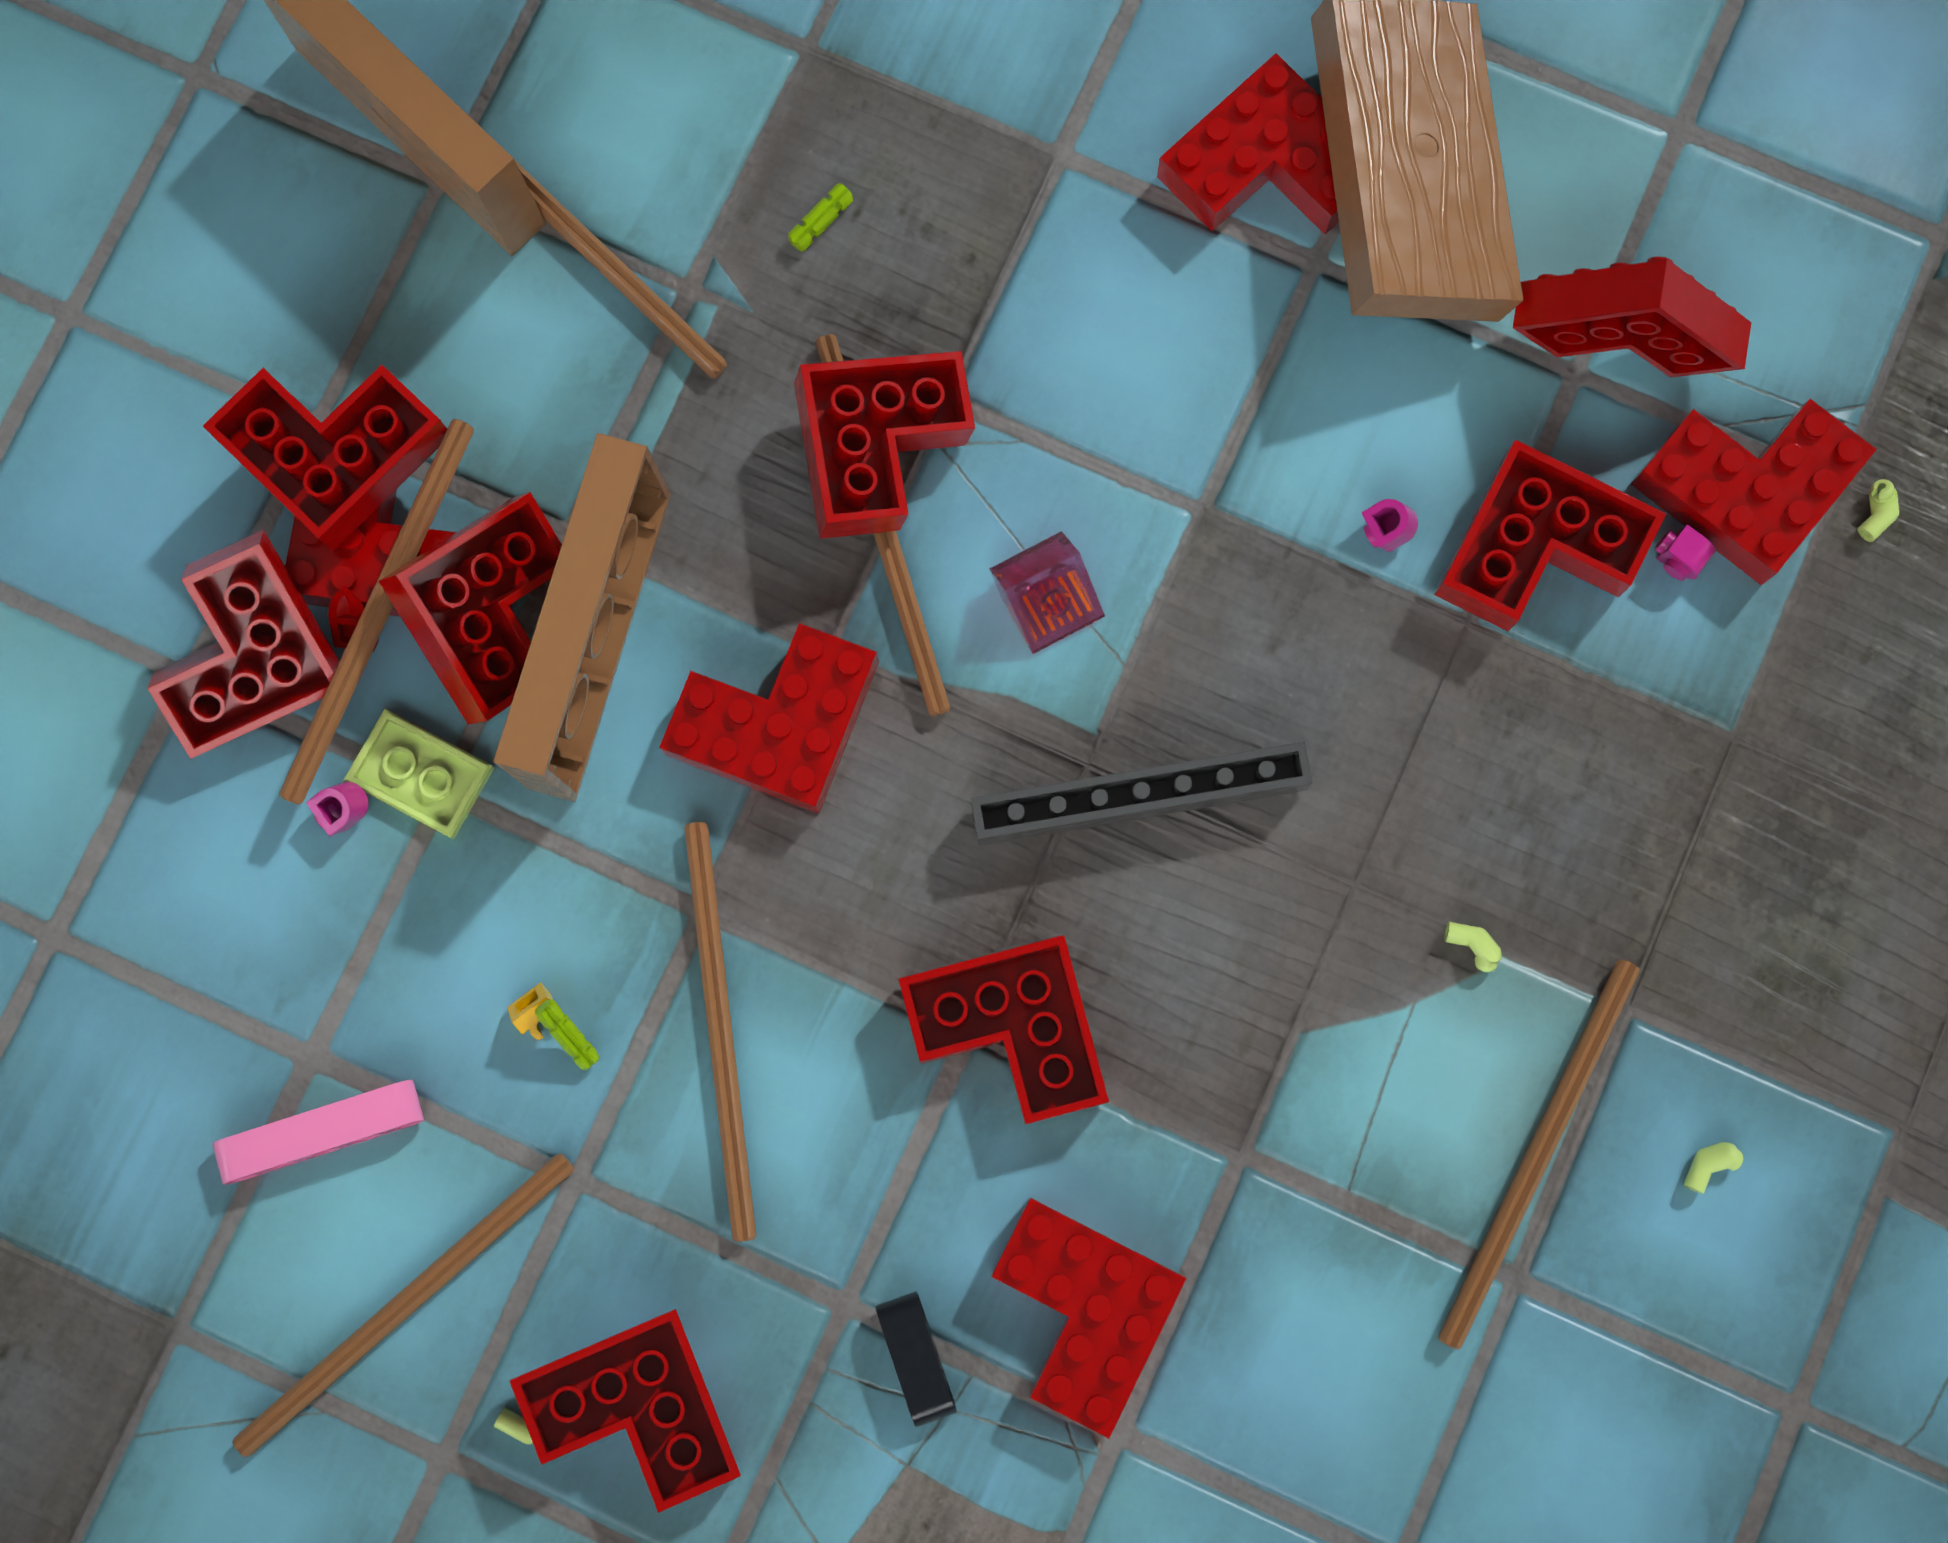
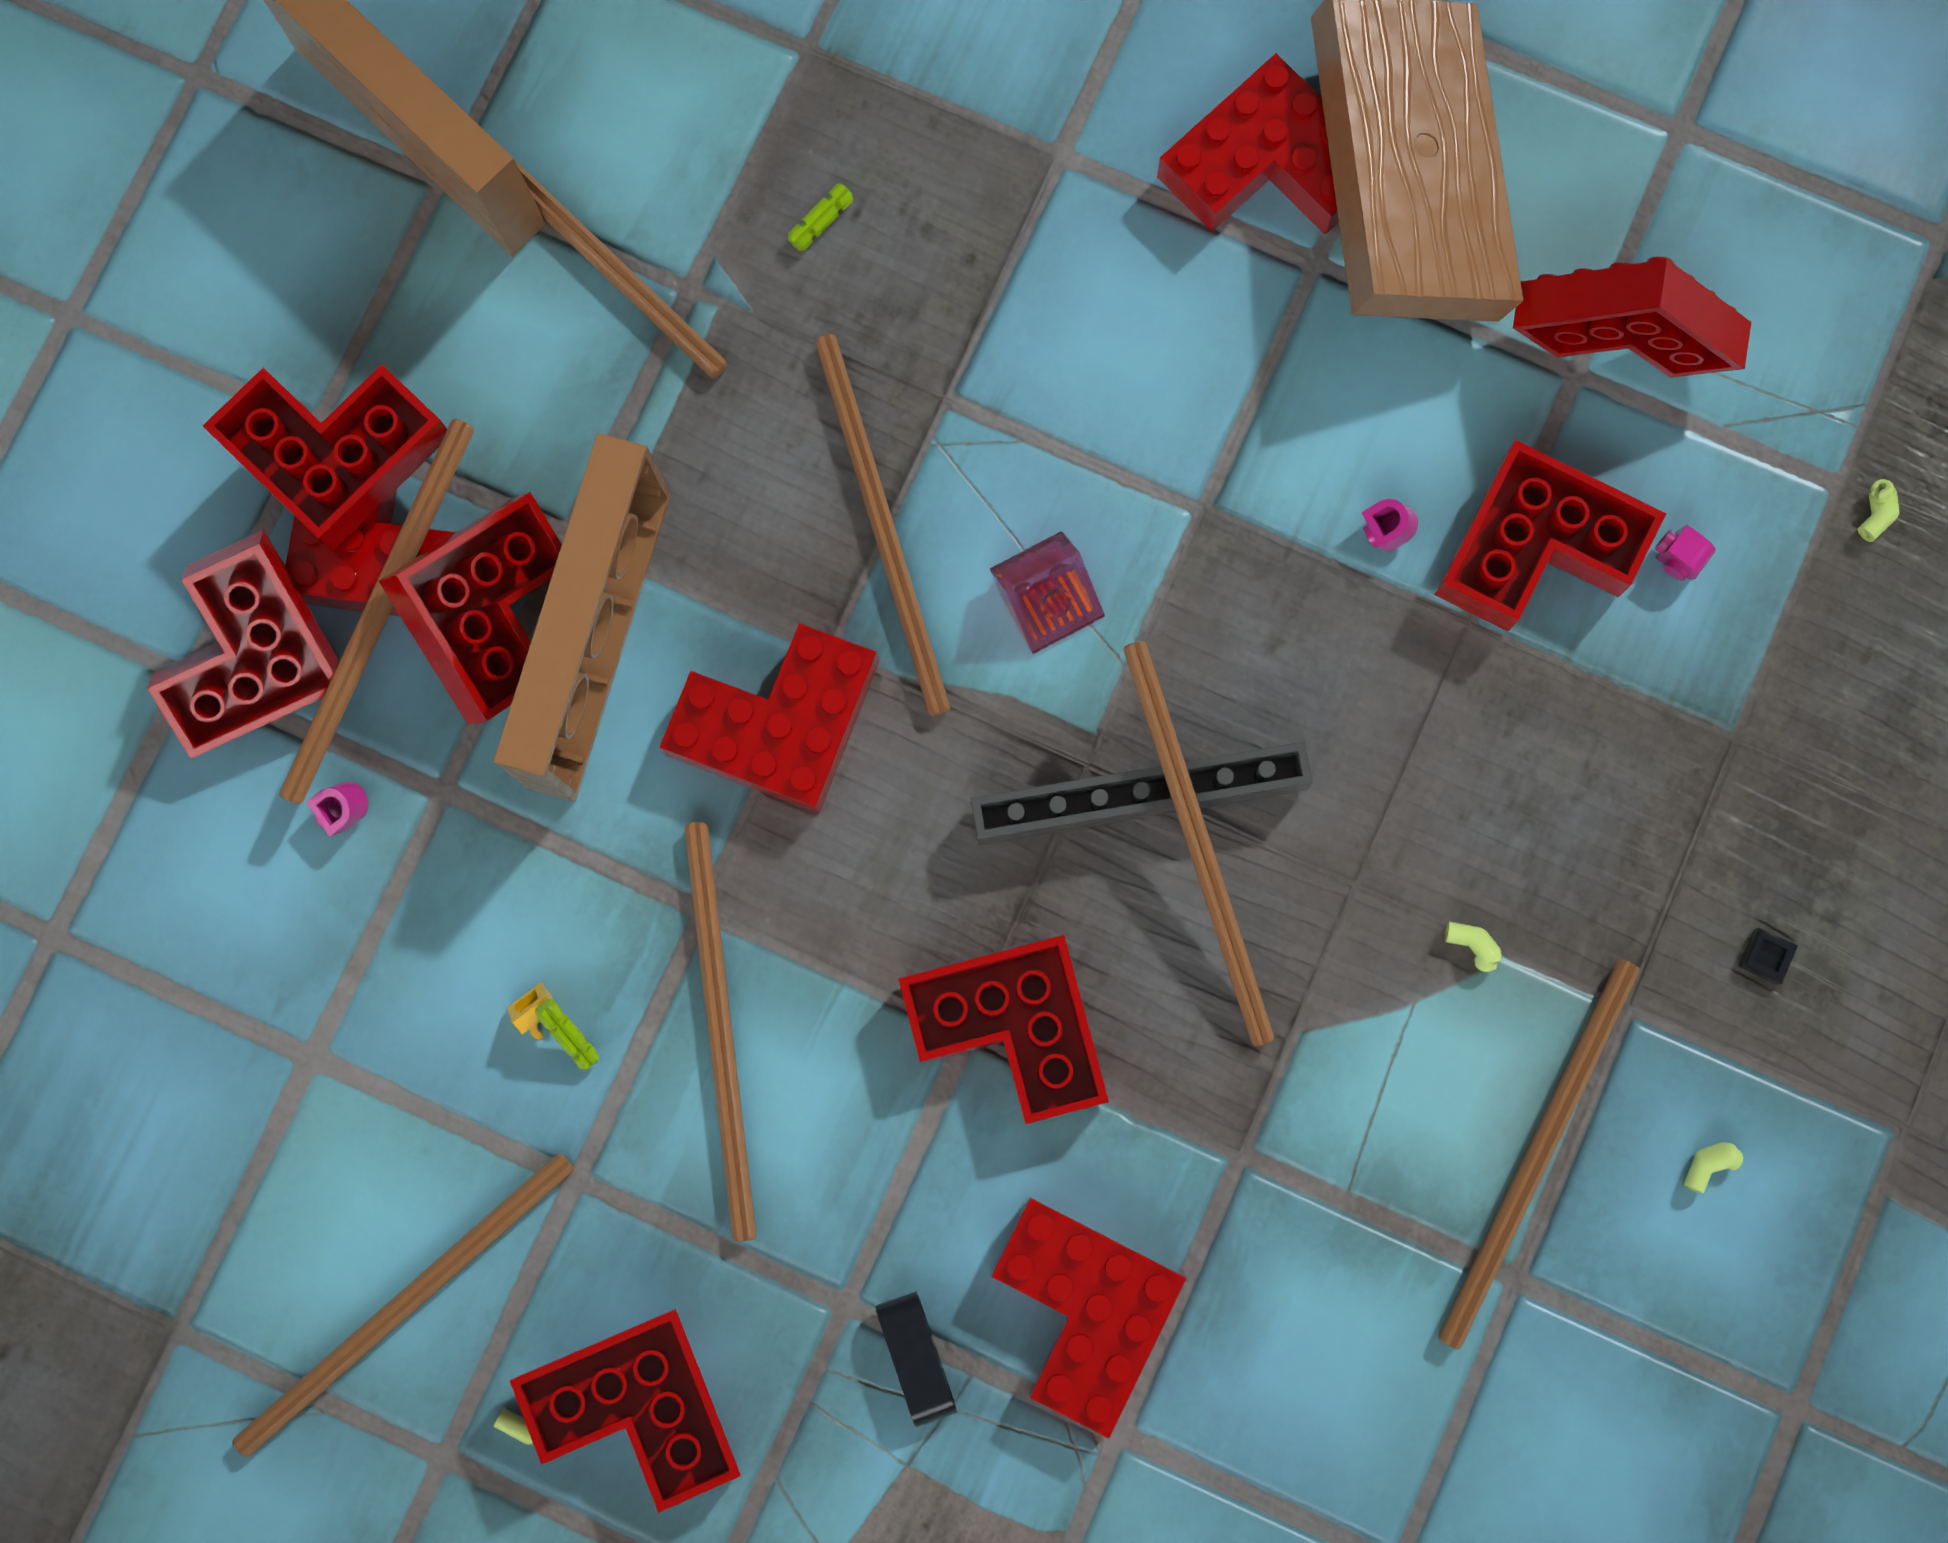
(318, 1132): bright pink beam -> none
(343, 616): red plate -> none
(419, 773): yellowish green tile -> none
(858, 421): red brick -> none
(1198, 842): none -> medium nougat axle
(1753, 505): red brick -> none
(1768, 956): none -> black tile

